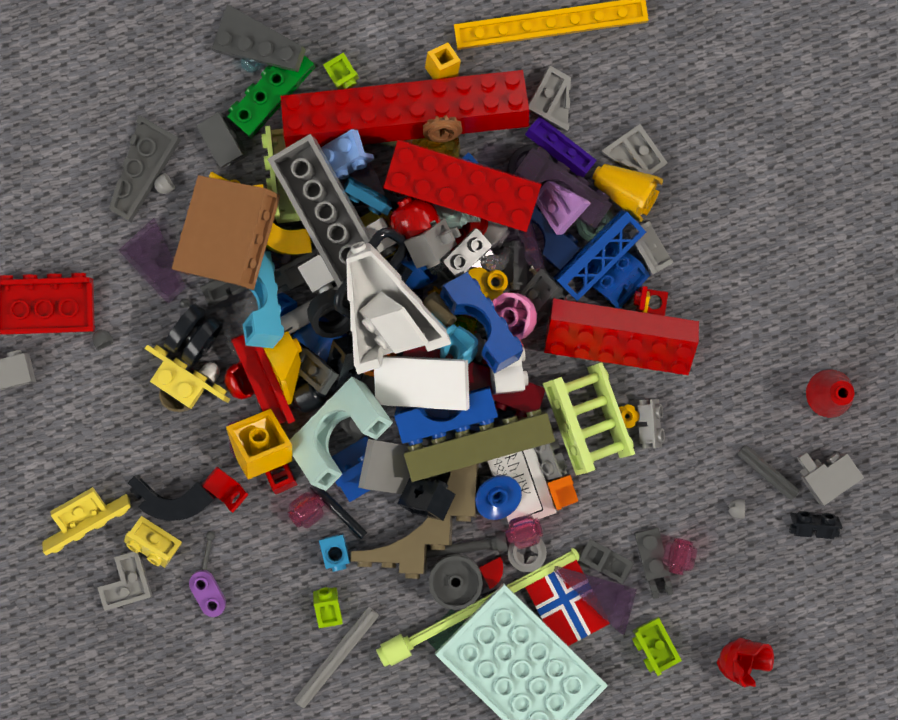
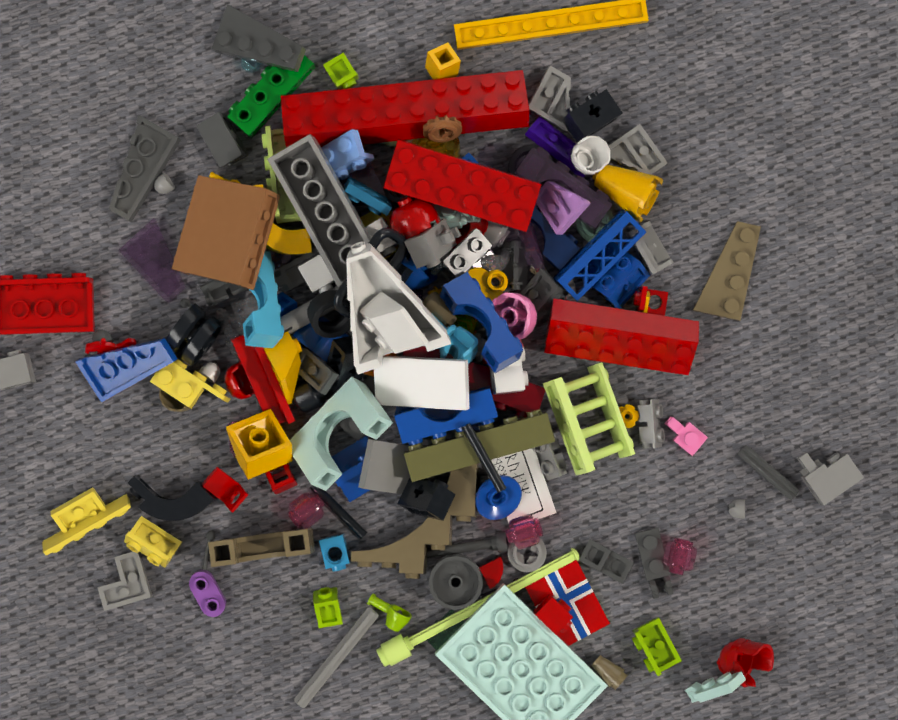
(103, 346): none -> red piece
(121, 368): none -> wing
(261, 547): none -> dark tan arch
(394, 620): none -> lime bar
(483, 457): none -> black bar
(554, 614): none -> red brick
(562, 491): orange panel -> none
(590, 155): none -> white hair
(603, 111): none -> black brick
(608, 598): clear purple wing -> none
(609, 672): none -> dark tan cone
(687, 436): none -> bright pink plate
(715, 688): none -> light aqua hinge
(729, 279): none -> dark tan wing
(826, 525): black hinge -> none
(830, 393): red cone -> none

